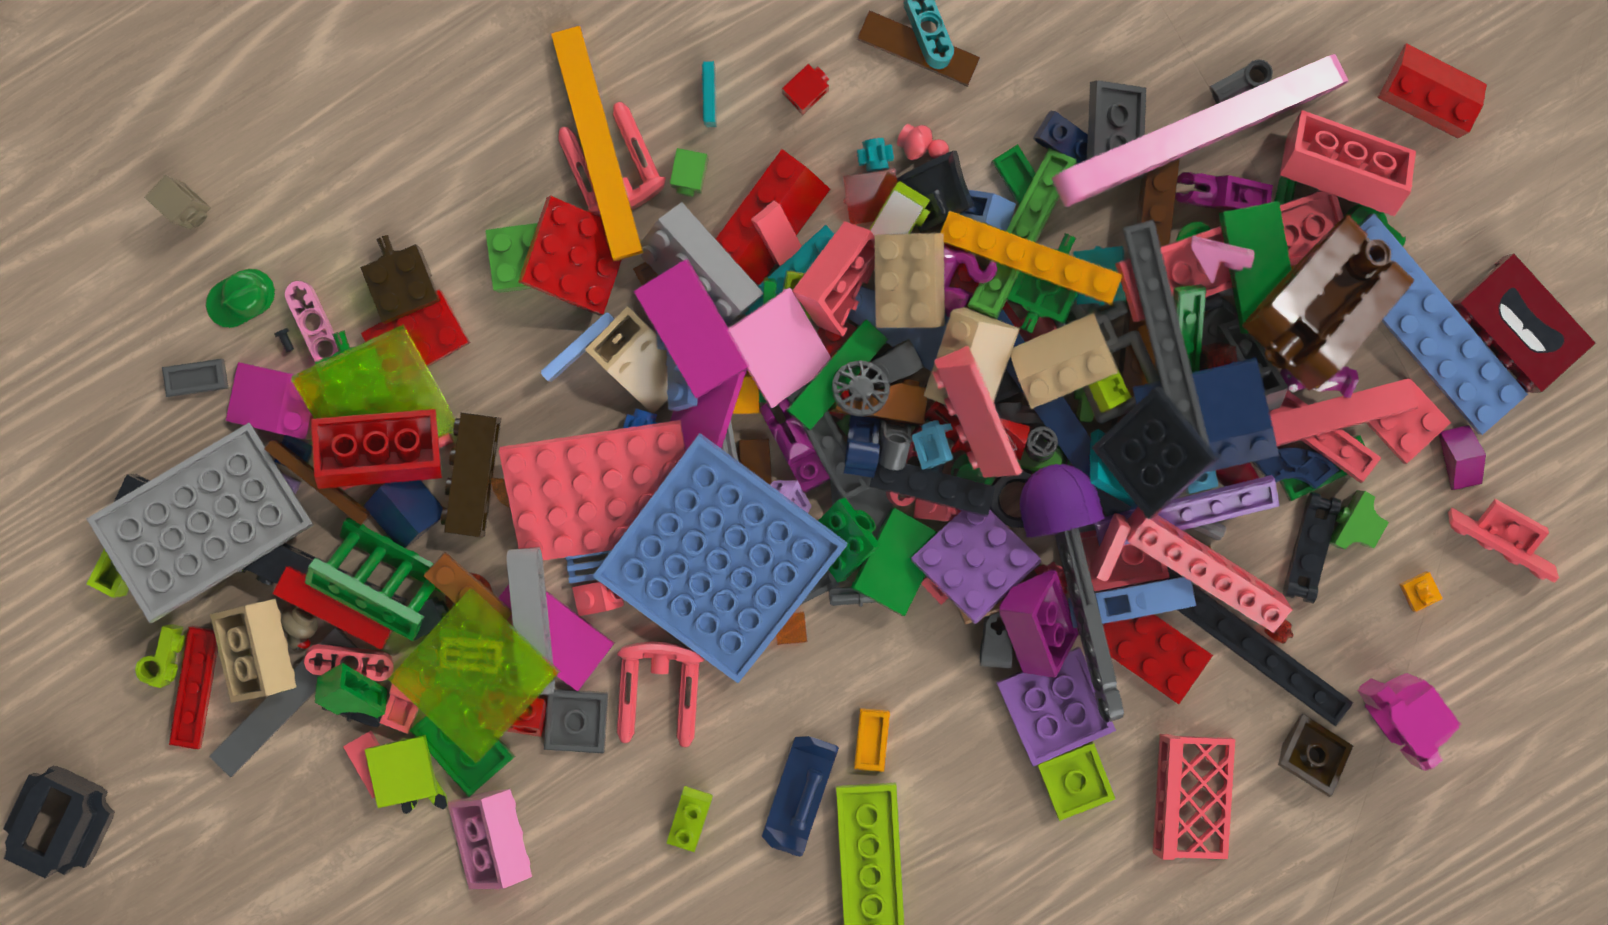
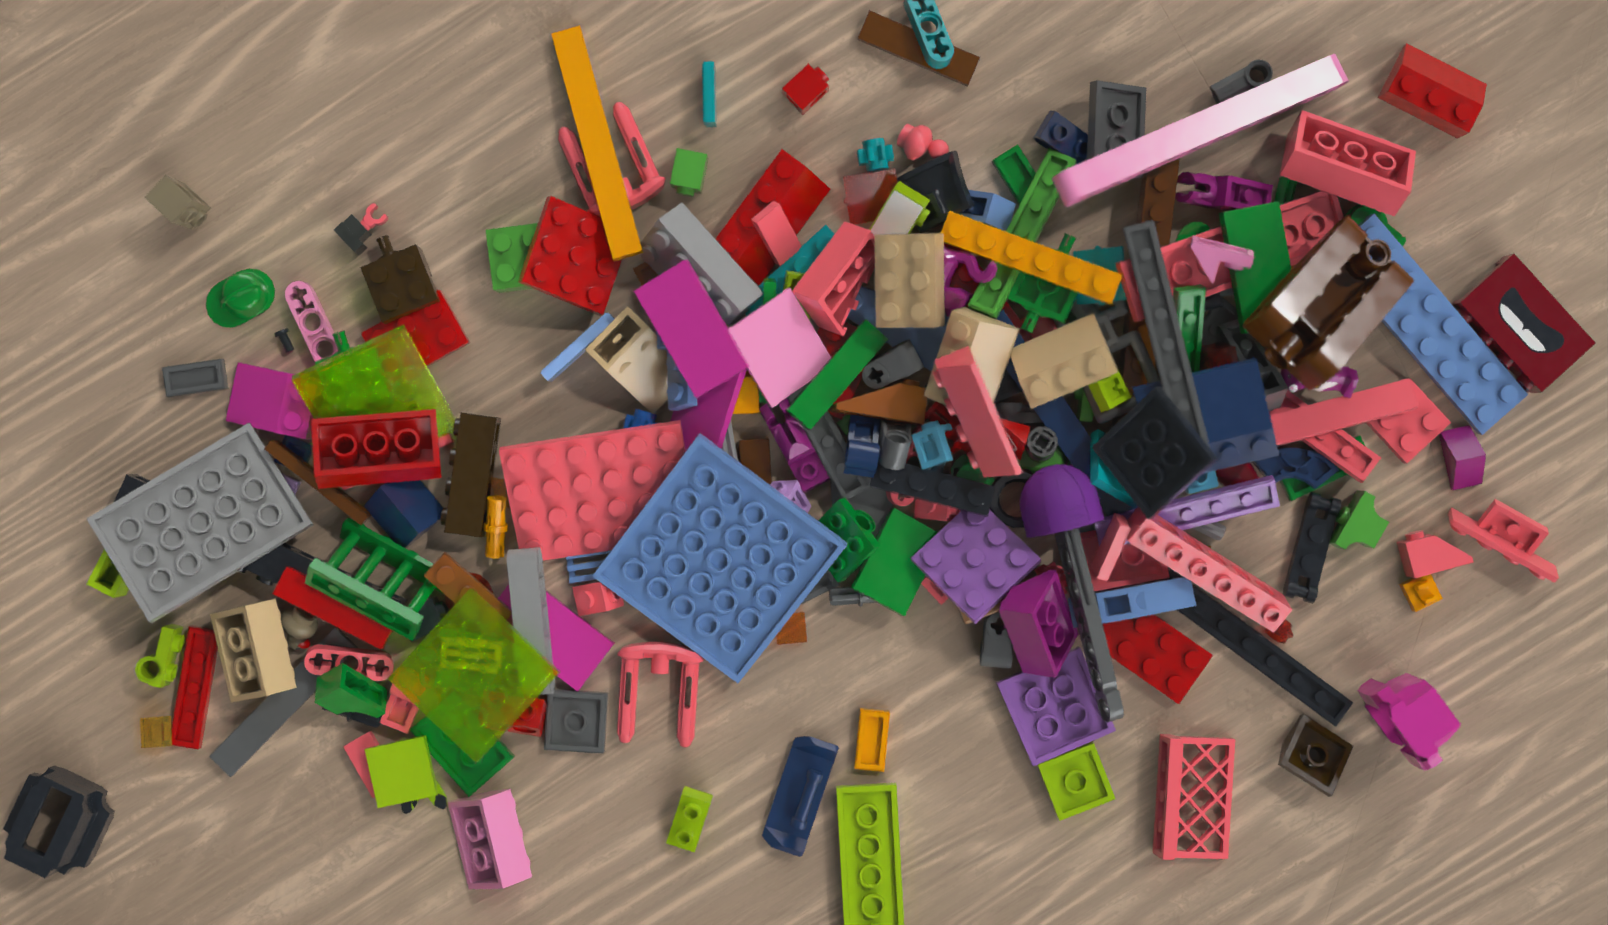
(155, 732): none -> clear yellow tile
(356, 232): none -> pearl dark grey piece
(495, 526): none -> light orange pin
(860, 388): dark grey wheel -> none
(1429, 554): none -> coral slope

